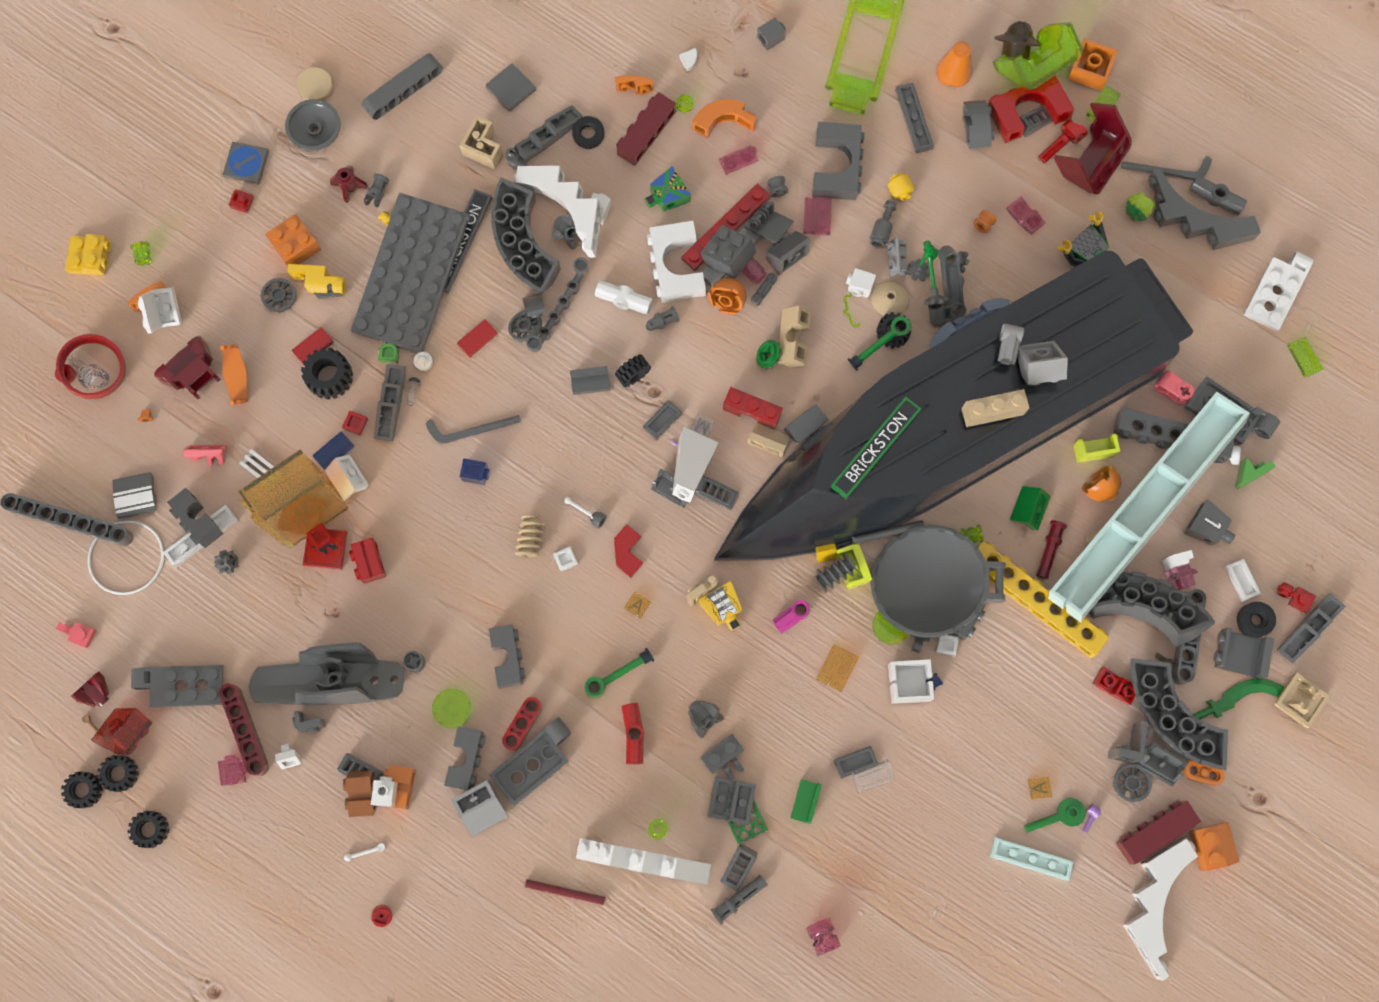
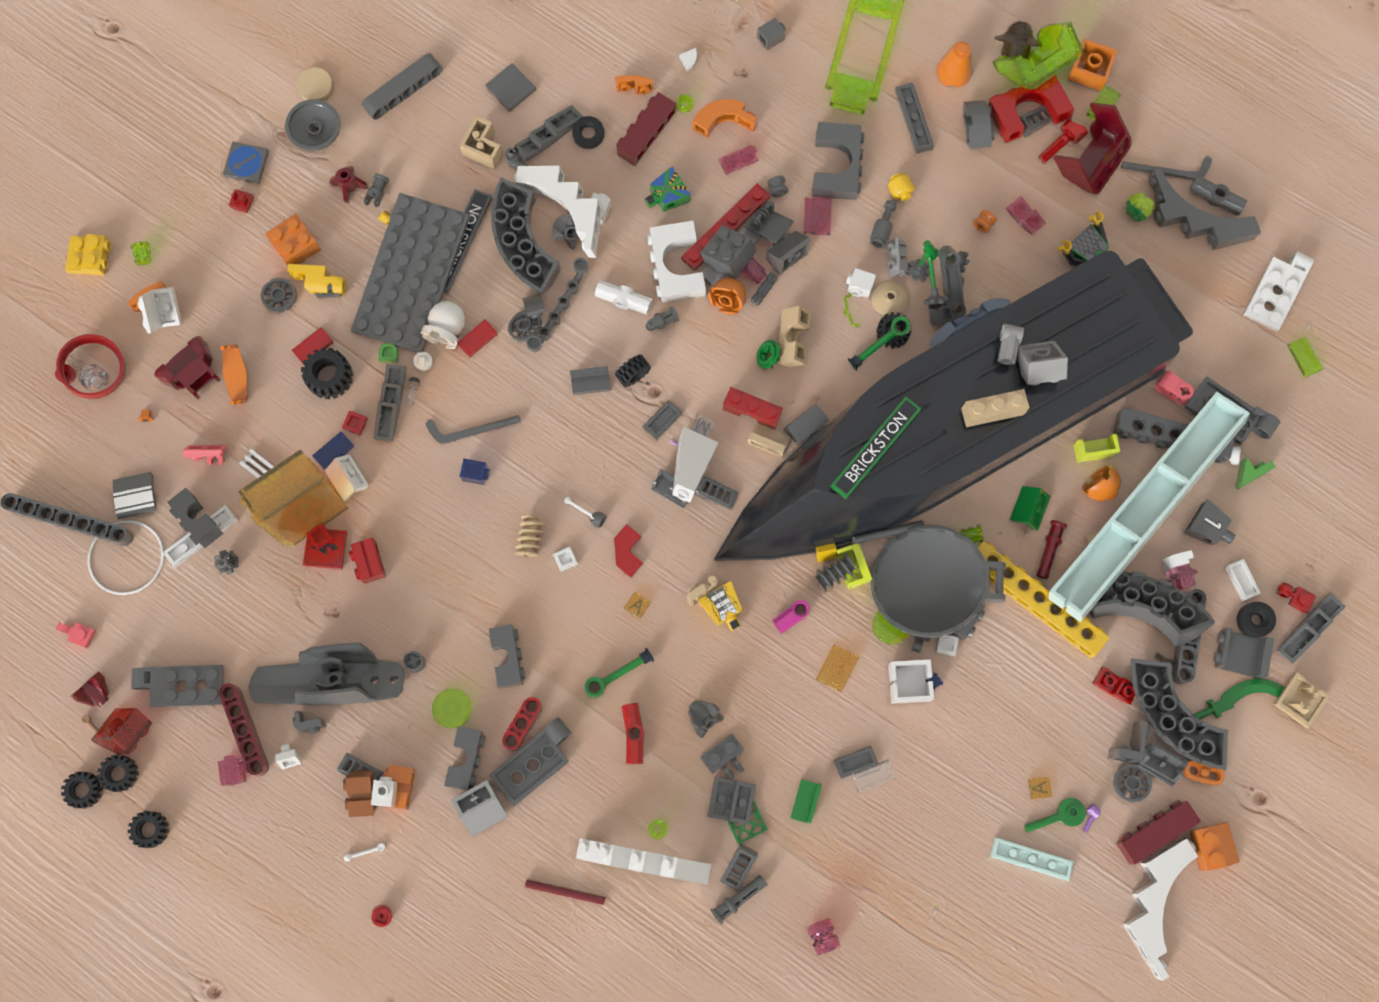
(445, 322): none -> white tile

